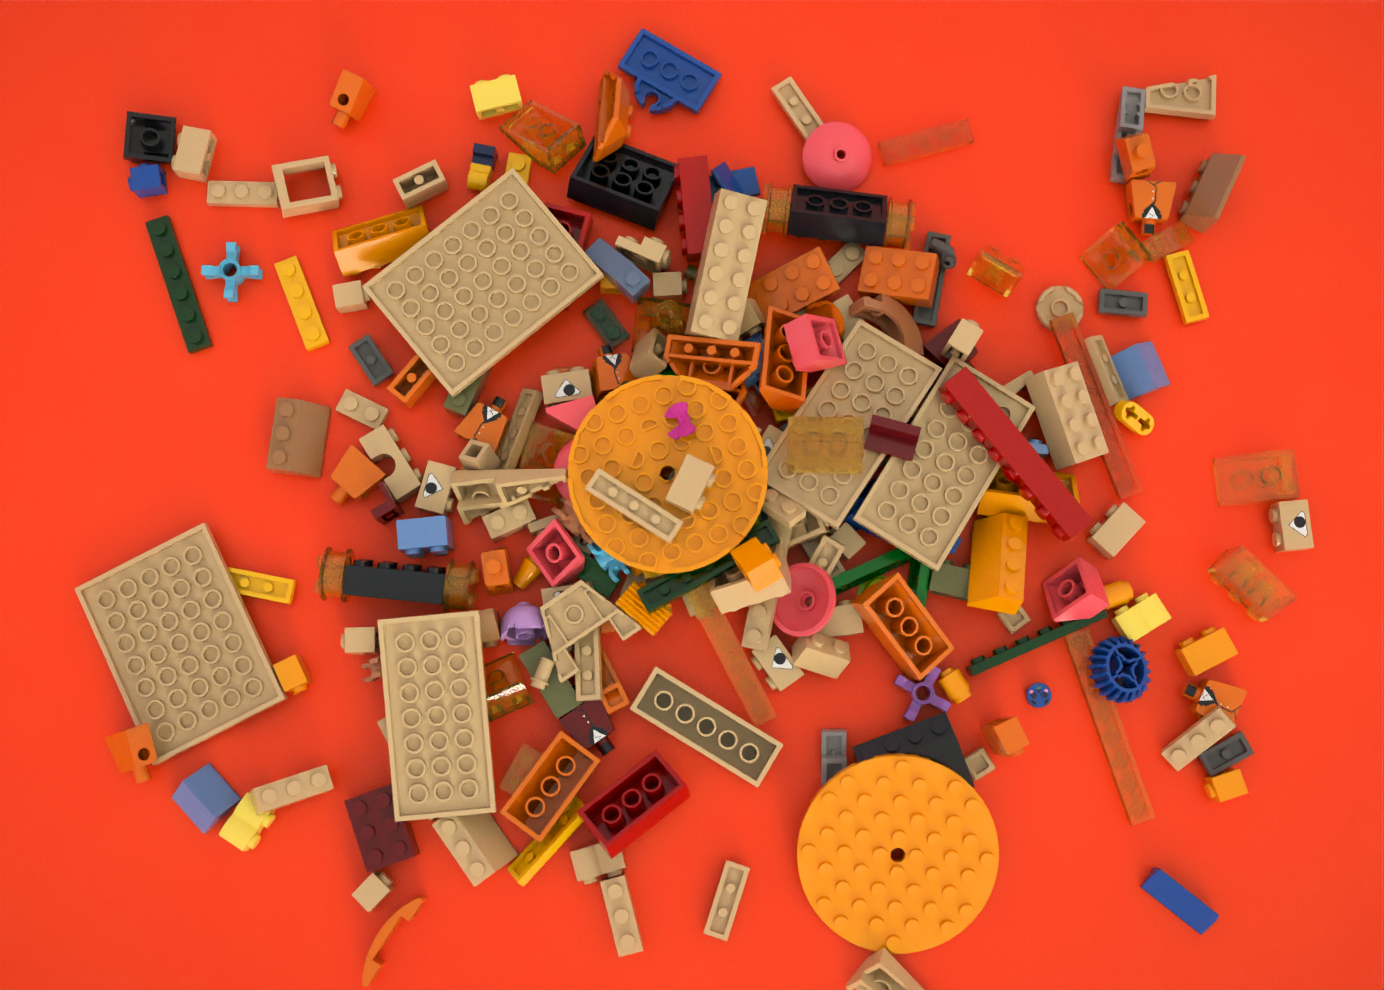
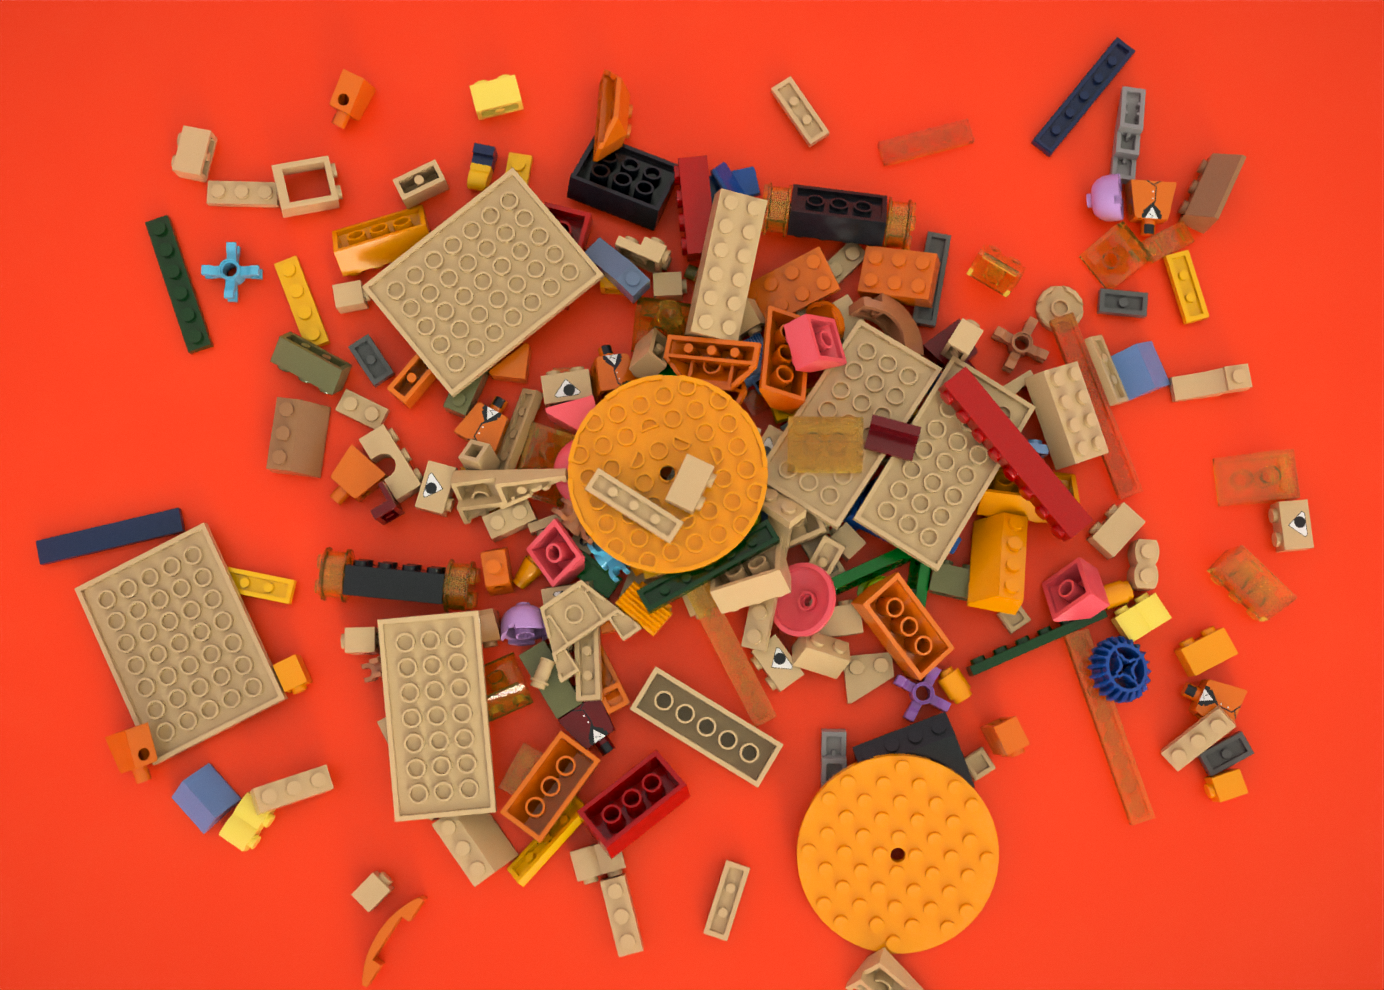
(110, 536): none -> dark blue tile
(148, 180): blue brick -> none
(149, 138): black slope -> none
(310, 363): none -> olive brick
(377, 833): dark red brick -> none
(425, 536): medium blue brick -> none
(514, 367): none -> orange slope
(544, 135): slope -> none
(606, 324): plate -> none
(667, 74): blue plate -> none
(679, 412): dark pink piece -> none
(757, 563): light orange brick -> none
(821, 158): coral dish -> none
(866, 673): none -> tan wing
(946, 253): dark grey arm -> none
(1007, 338): none -> nougat pin
(1038, 695): blue tile -> none
(1083, 97): none -> dark blue tile
(1107, 198): none -> lavender cylinder
(1132, 421): yellow beam -> none
(1135, 156): orange torso -> none
(1142, 559): none -> tan brick
(1179, 900): blue slope -> none
(1185, 99): tan wing -> none
(1210, 383): none -> tan slope

